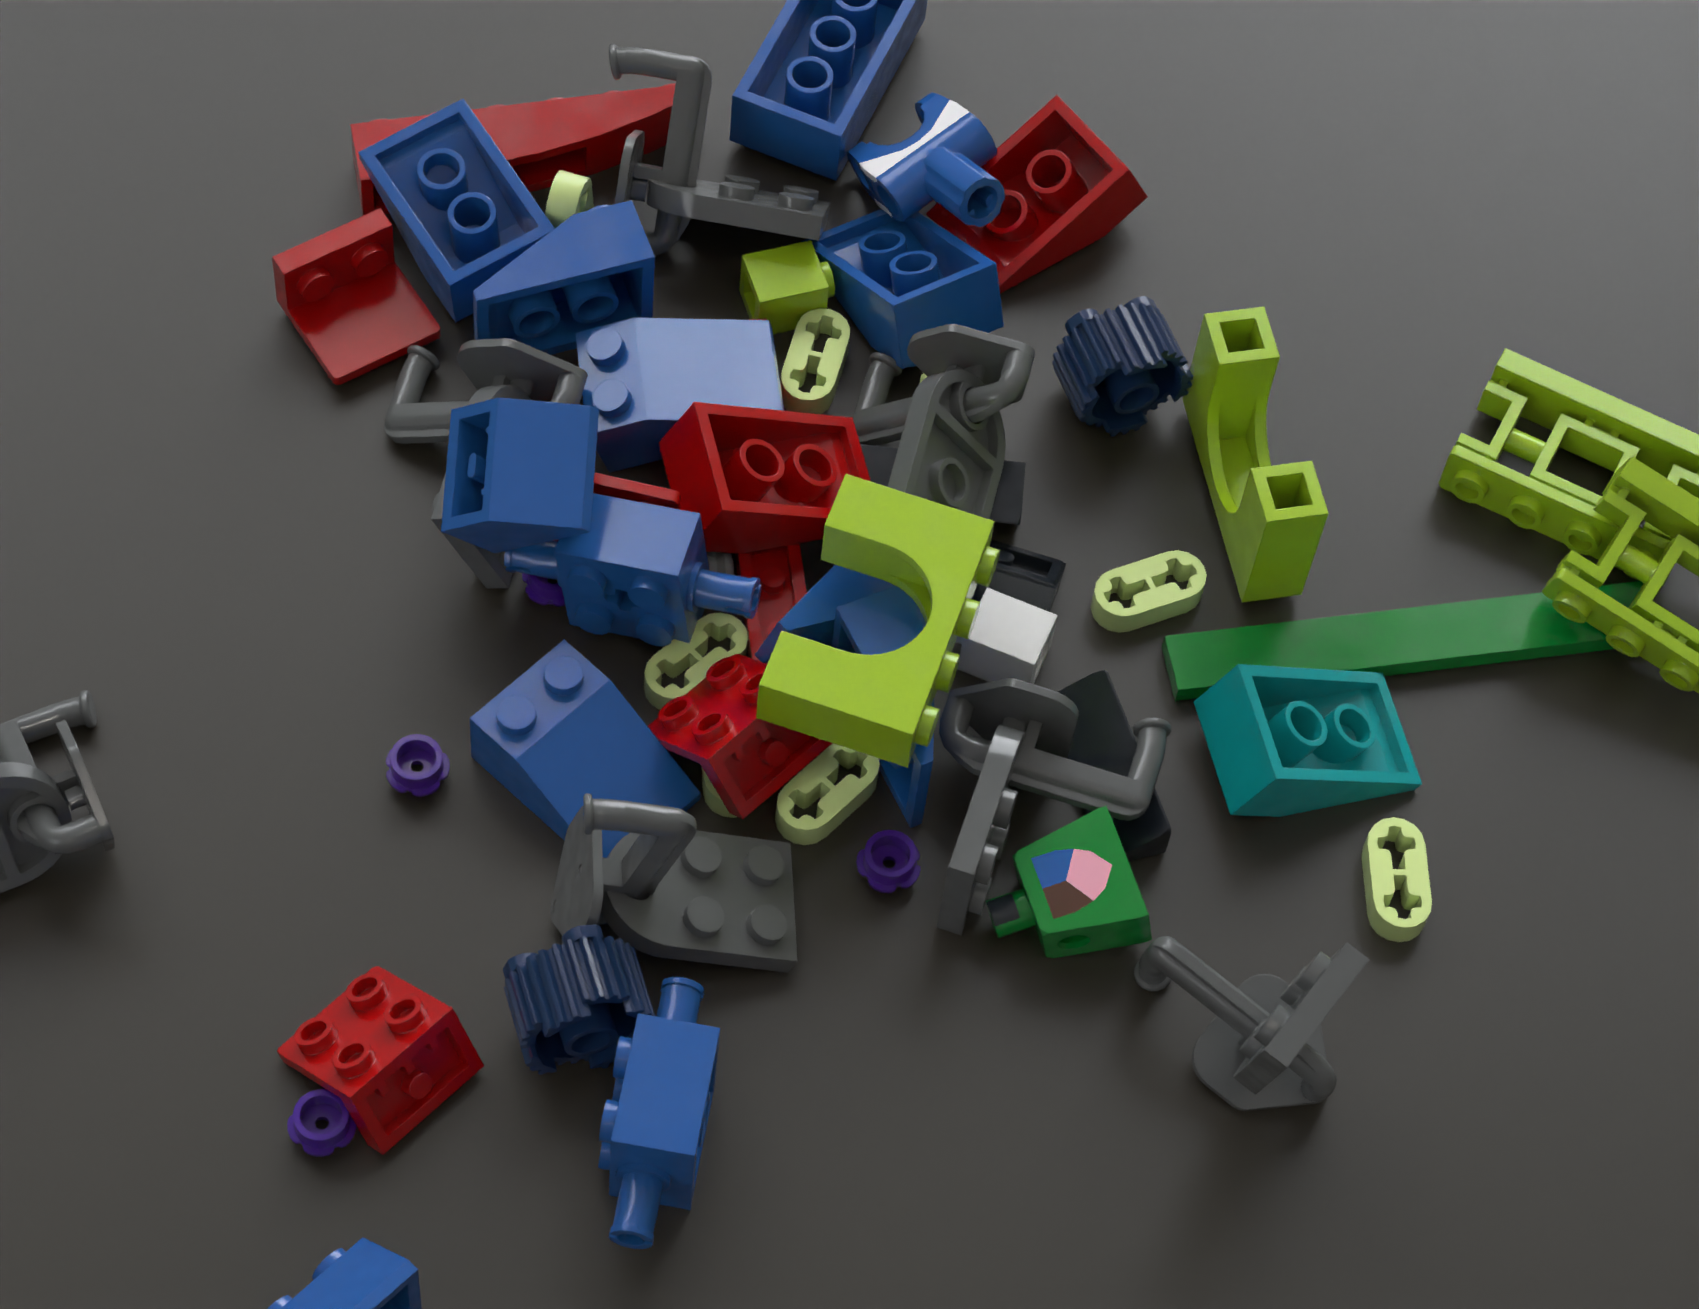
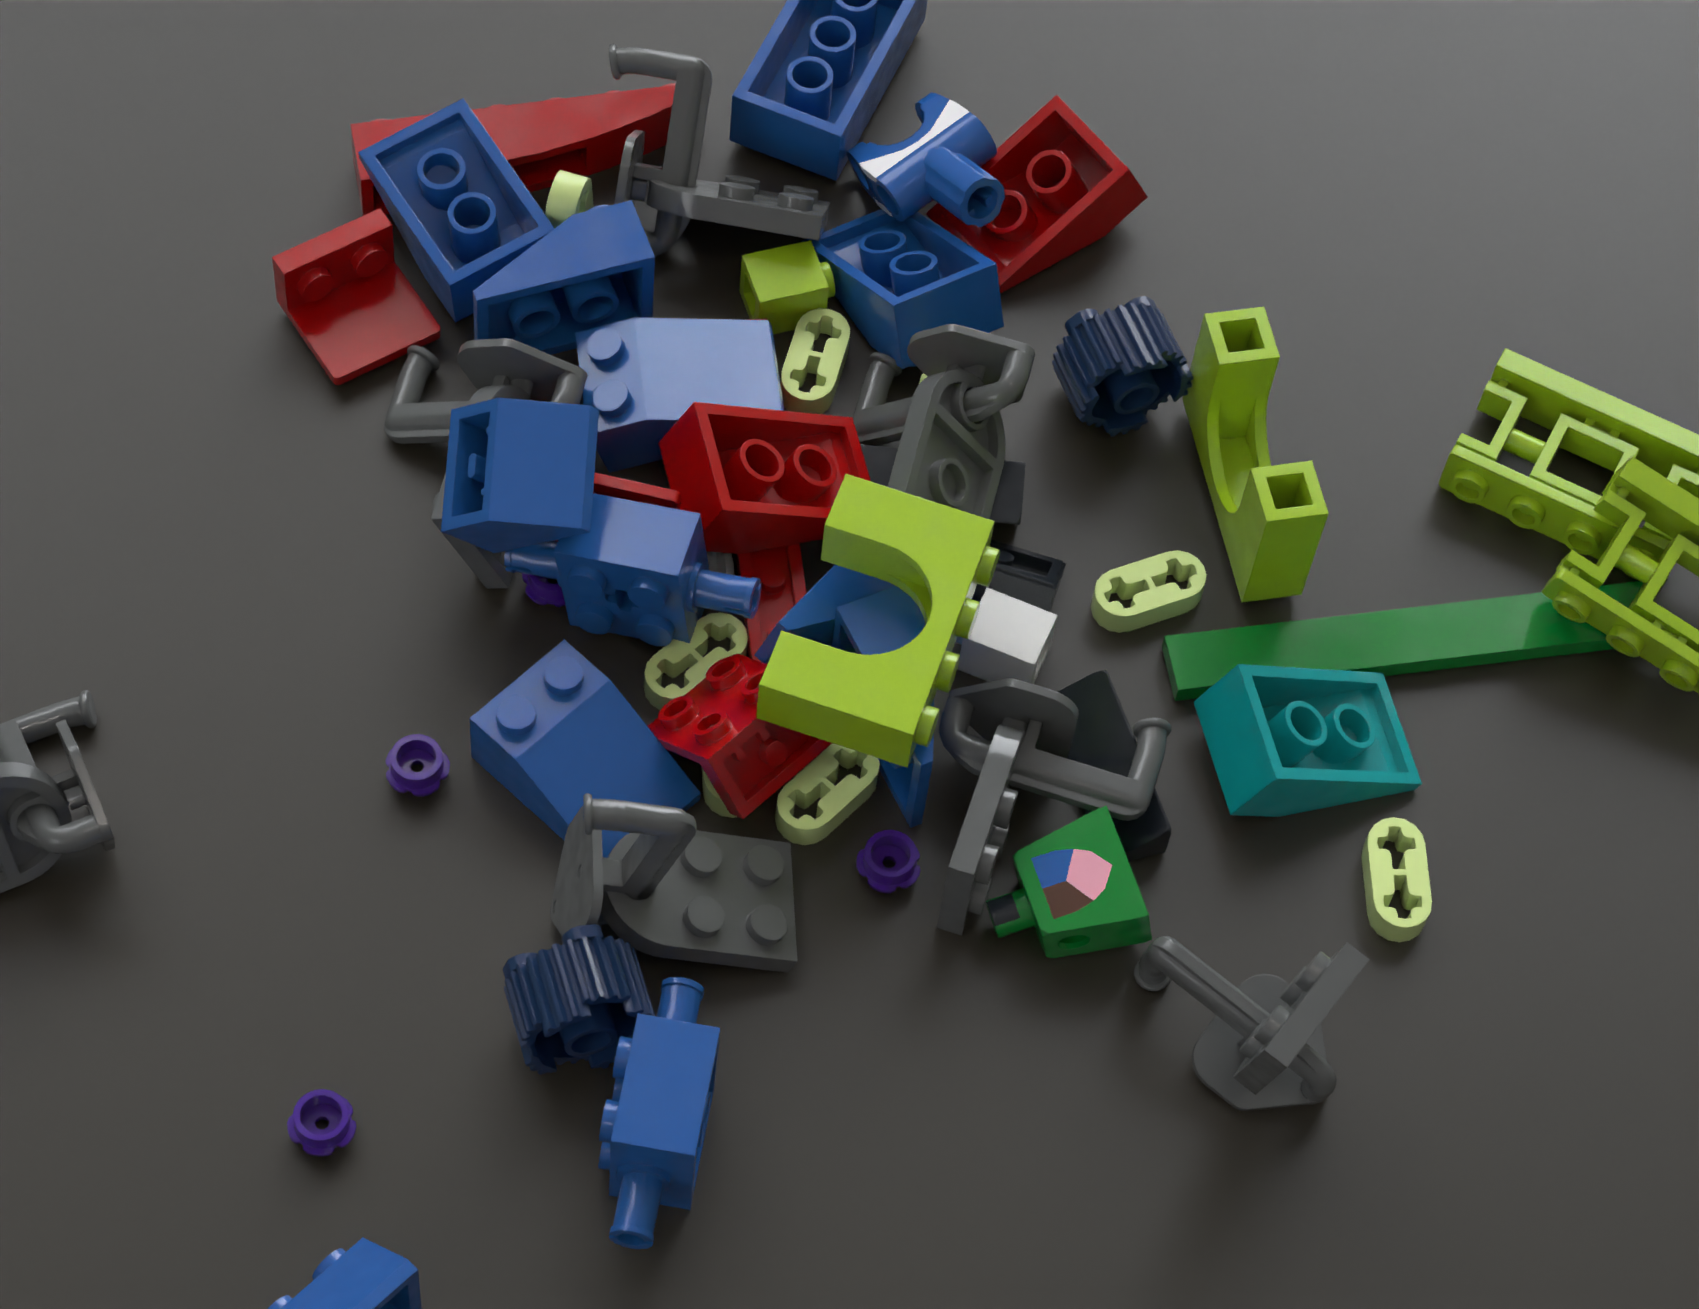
(385, 1054): red bracket -> none

